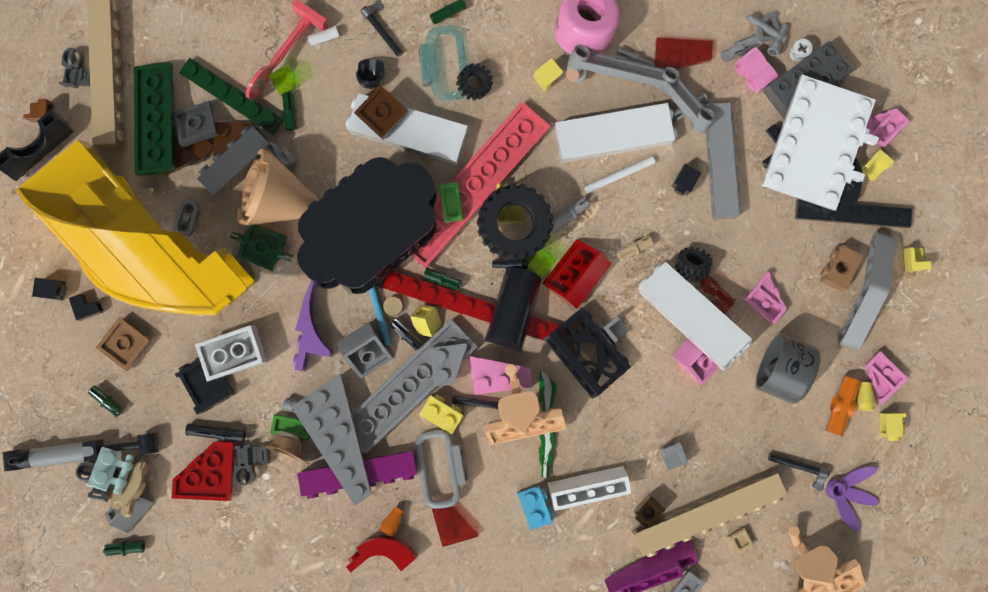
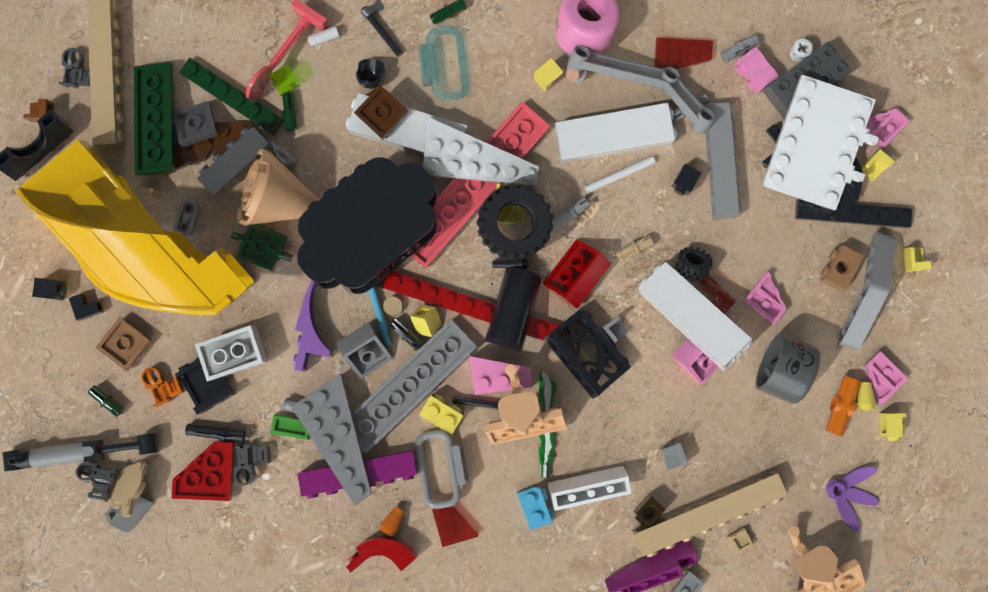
(104, 470): light aqua plate -> none
(124, 548): dark green axle -> none
(164, 390): none -> orange piece
(287, 444): medium nougat piece -> none
(442, 279): dark green axle -> none
(446, 363): light grey wing -> none
(451, 202): bright green tile -> none
(461, 156): none -> white wing
(474, 93): black tyre -> none
(541, 263): clear neon green panel -> none
(632, 57): light grey pin -> none
(777, 35): light grey piece -> none
(821, 472): black piece -> none

